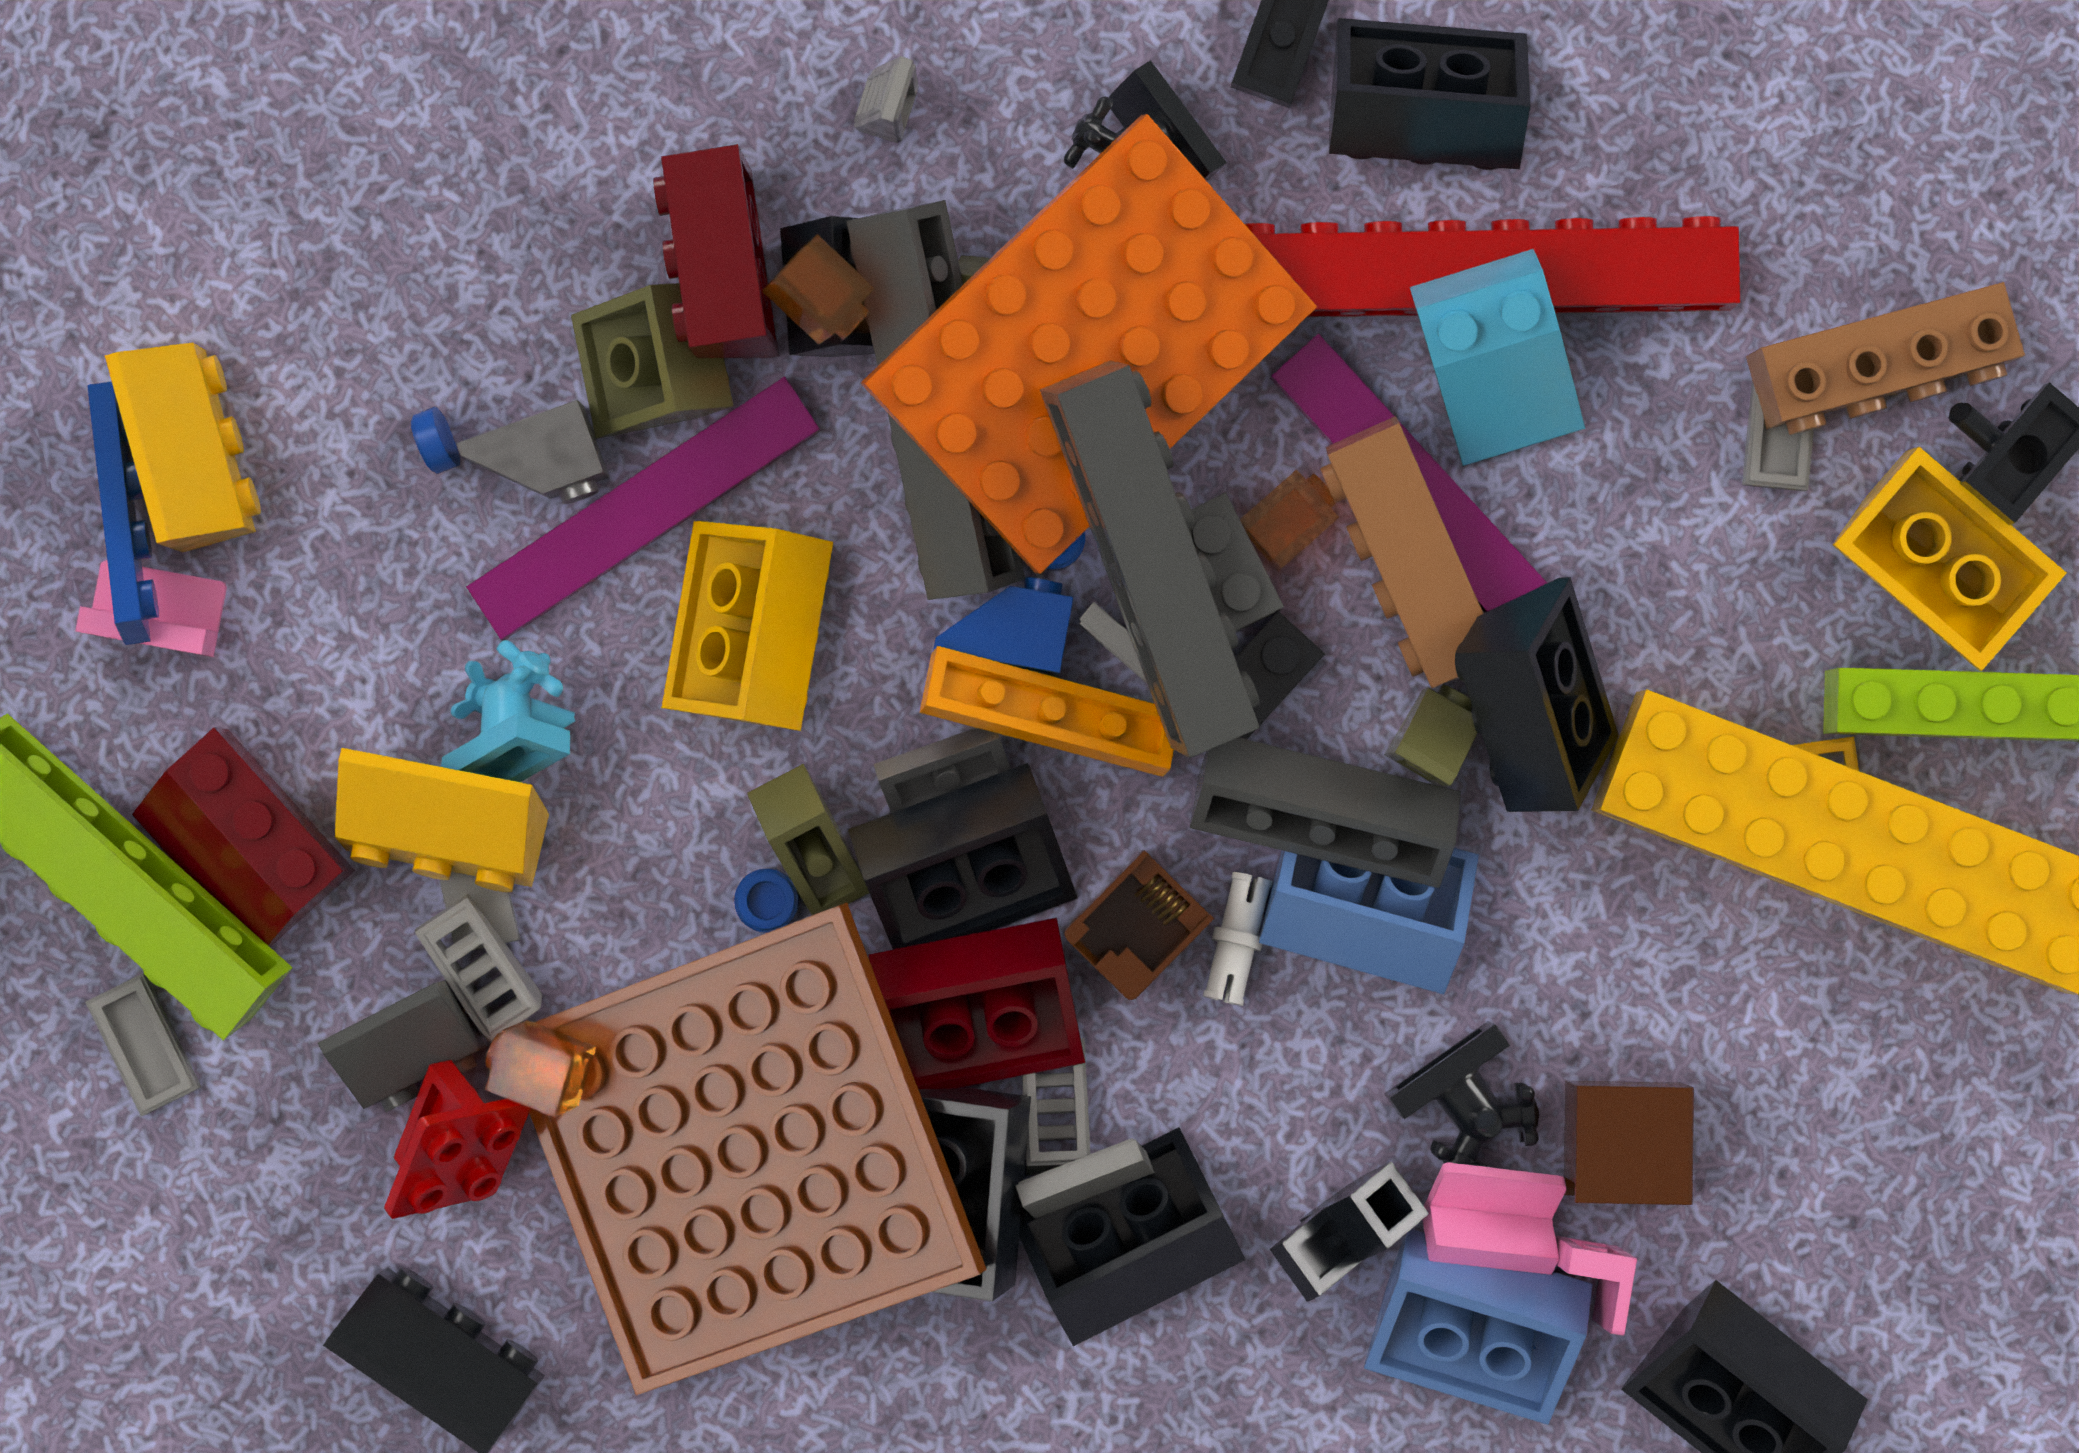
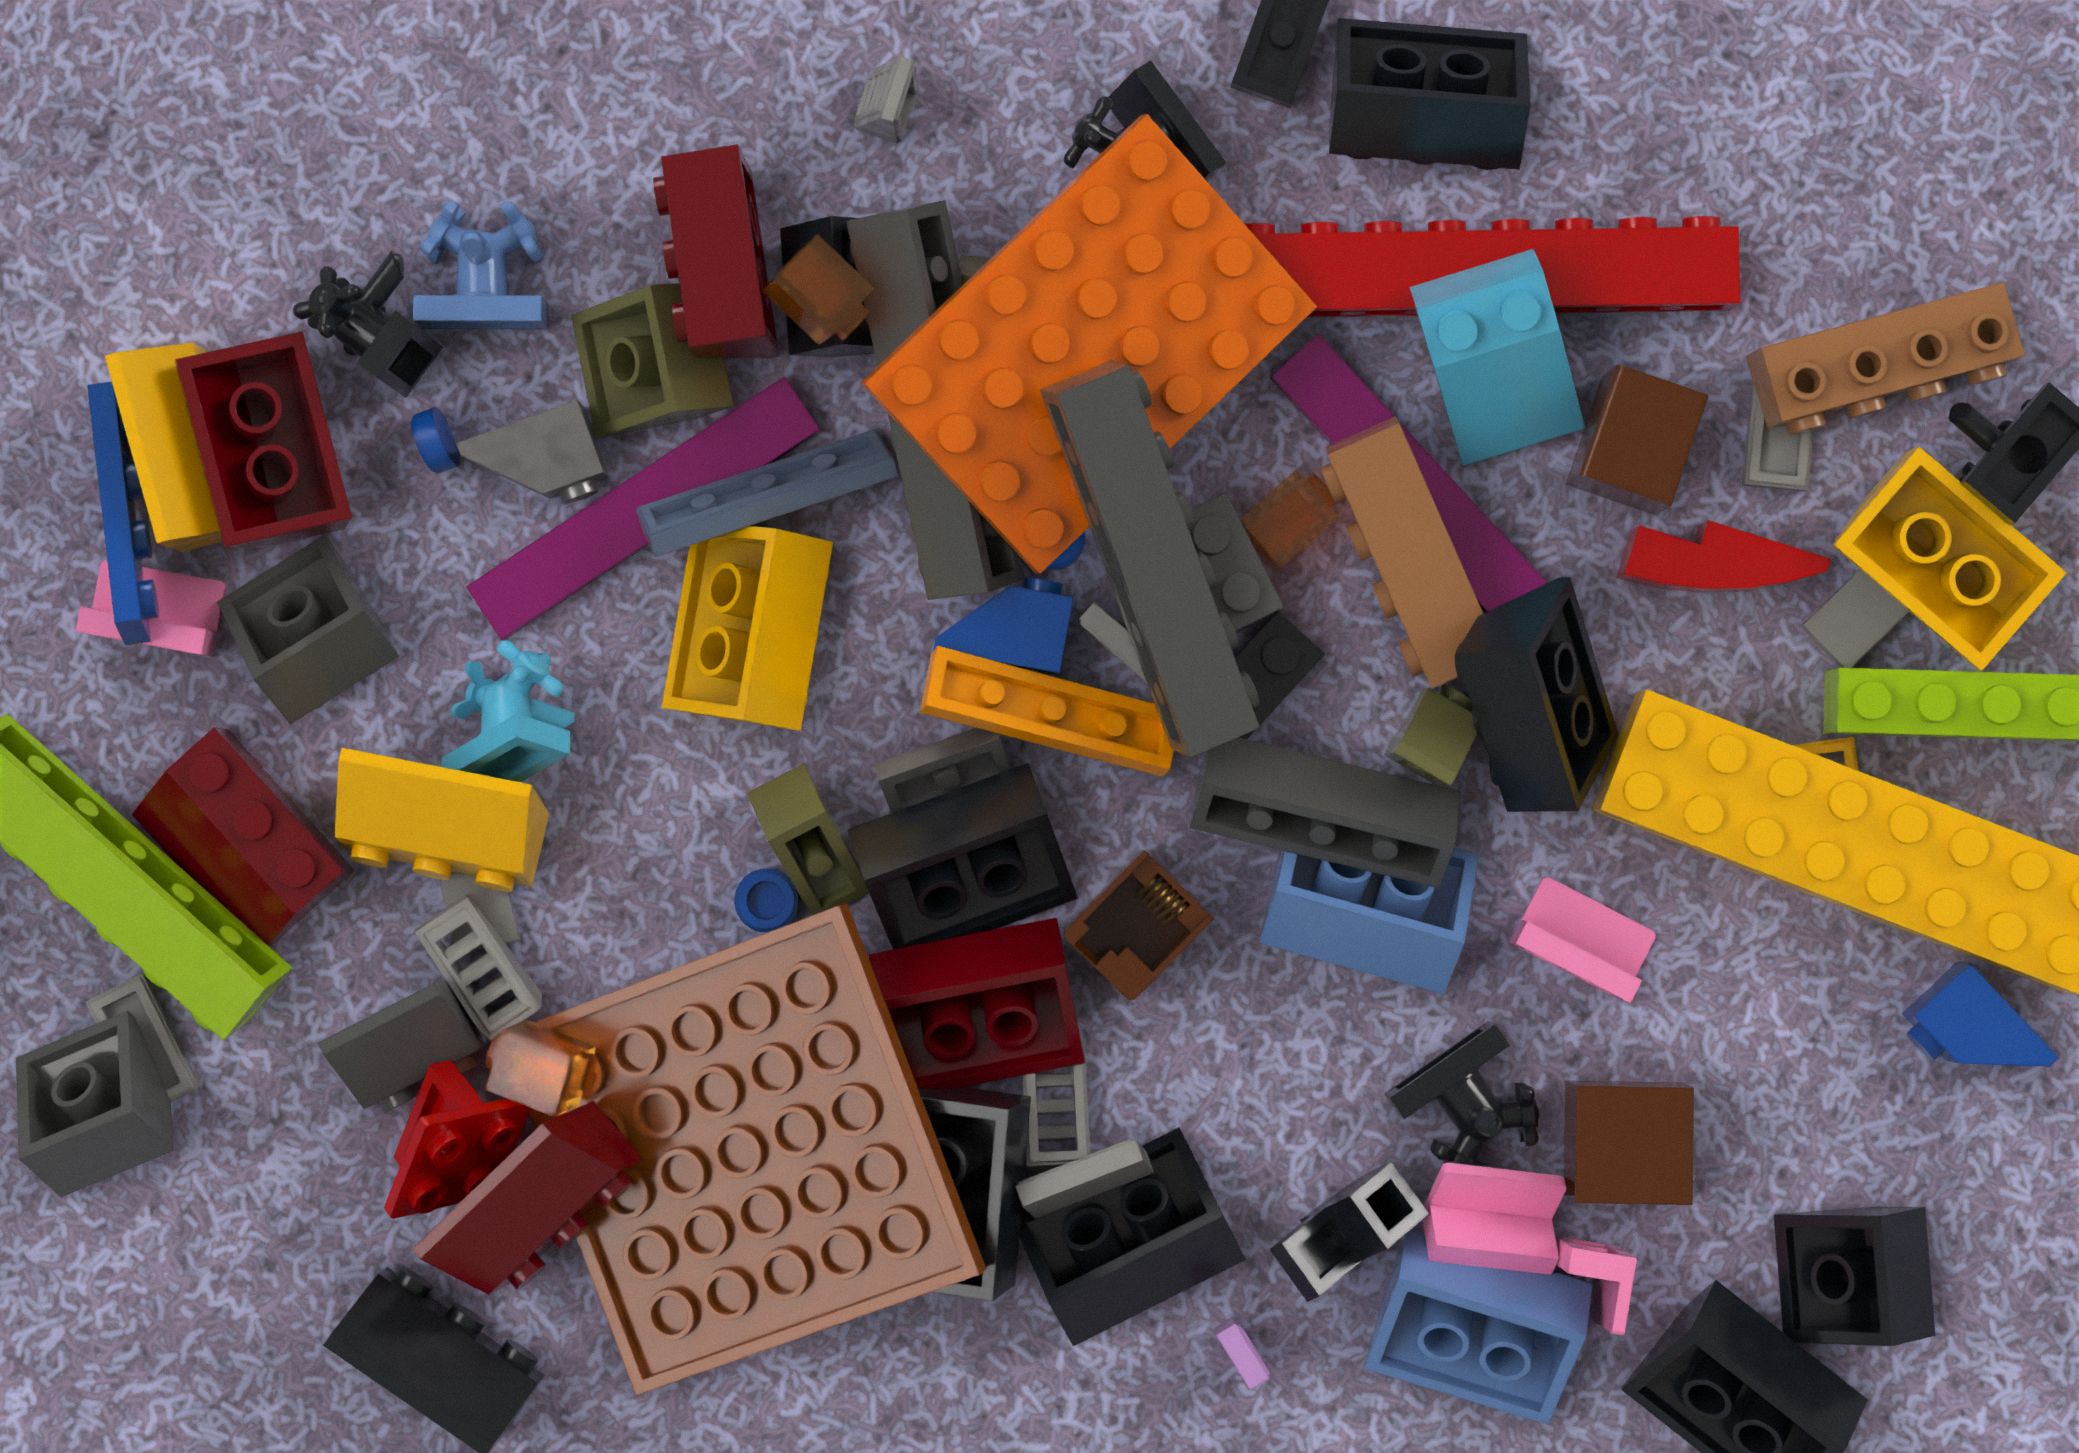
(91, 1106): none -> dark grey slope
(264, 442): none -> dark red slope
(307, 630): none -> dark grey slope
(387, 345): none -> black piece
(481, 275): none -> medium blue piece
(532, 1201): none -> dark red slope
(766, 492): none -> sand blue tile
(1237, 938): white pin -> none
(1242, 1352): none -> lavender tile
(1584, 938): none -> bright pink panel
(1637, 439): none -> reddish brown piece
(1715, 562): none -> red slope
(1853, 619): none -> light grey tile
(1855, 1276): none -> black slope
(1973, 1024): none -> blue slope

